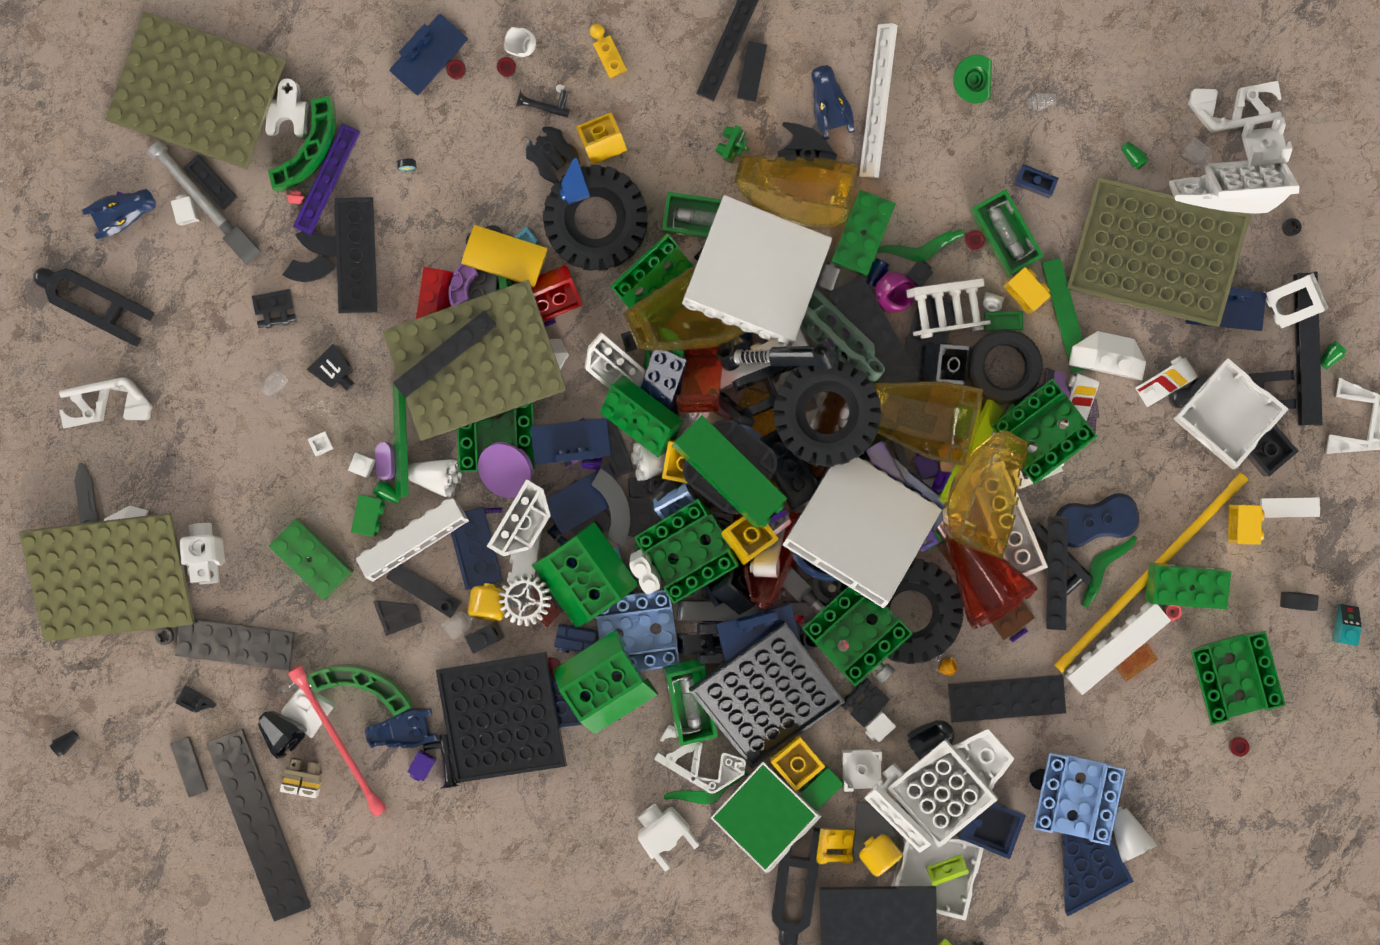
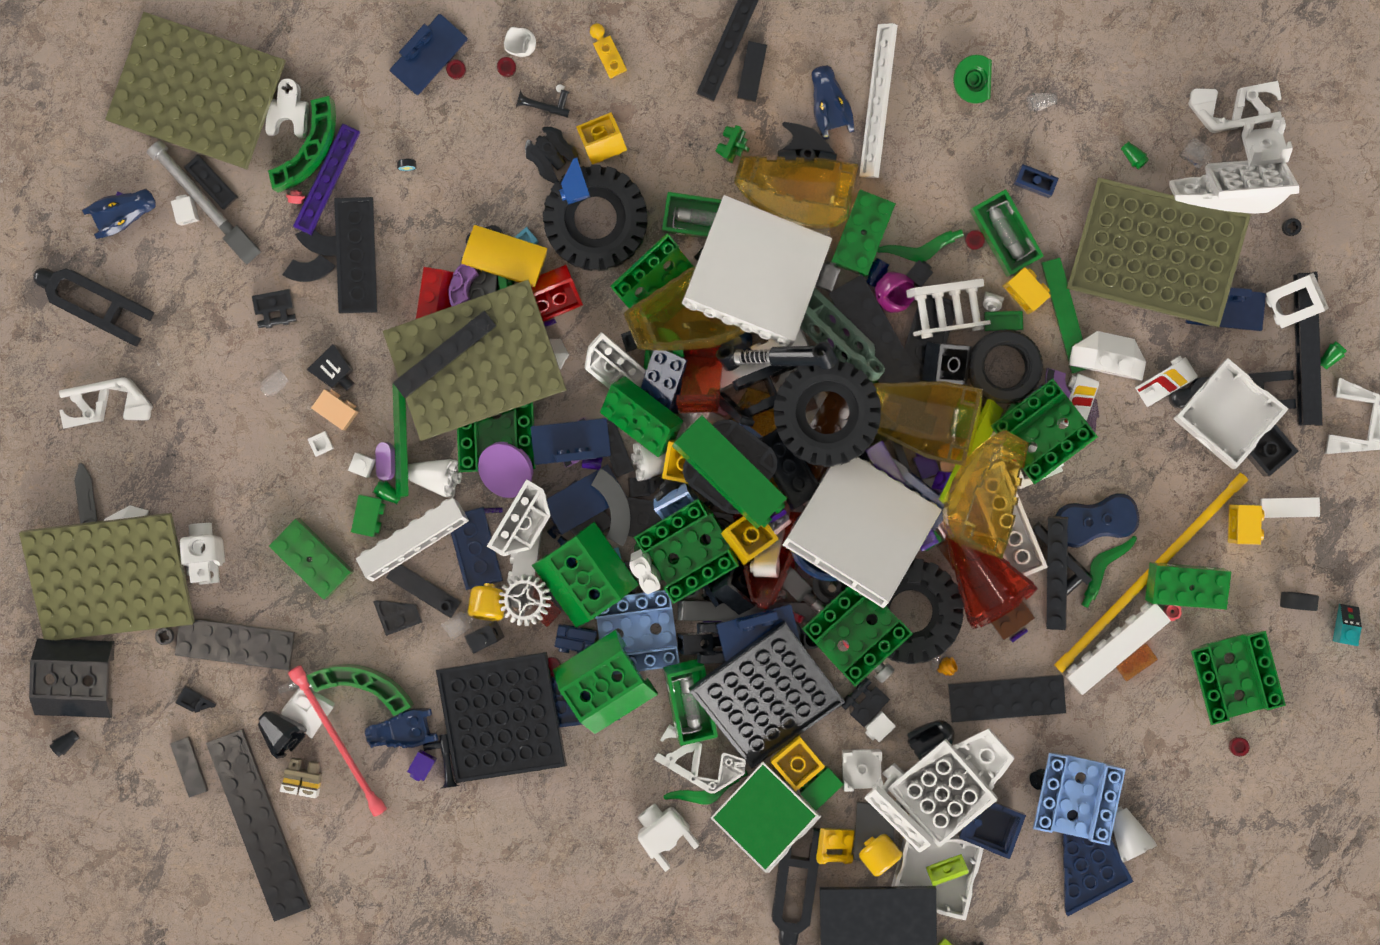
(69, 664): none -> black slope
(335, 409): none -> light nougat brick

